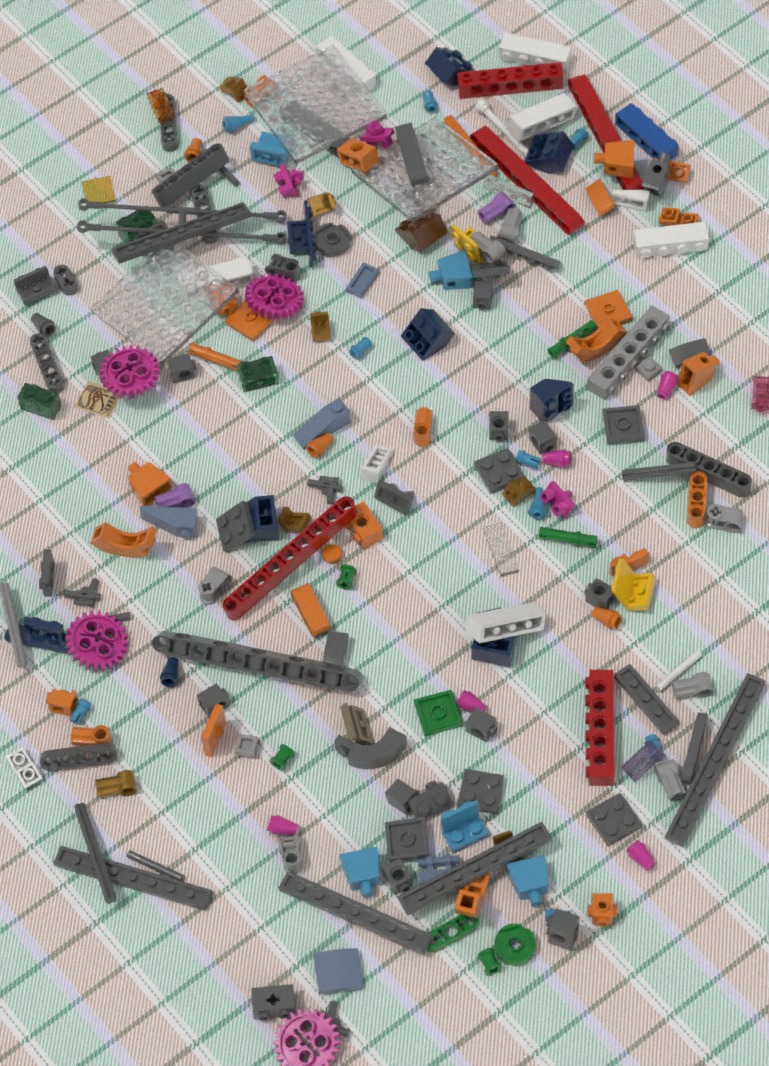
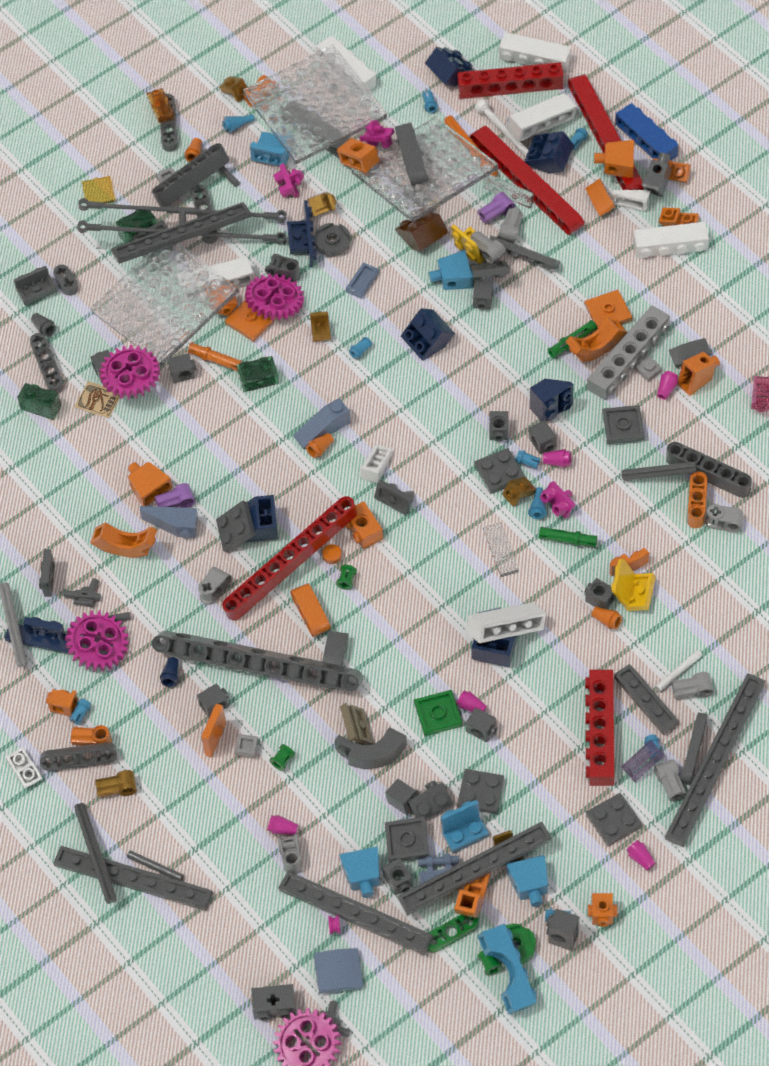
(293, 521): pearl gold bracket -> none
(327, 485): dark grey piece -> none
(334, 924): none -> dark pink bush
(422, 427): orange piece -> none
(498, 944): none -> dark azure arch

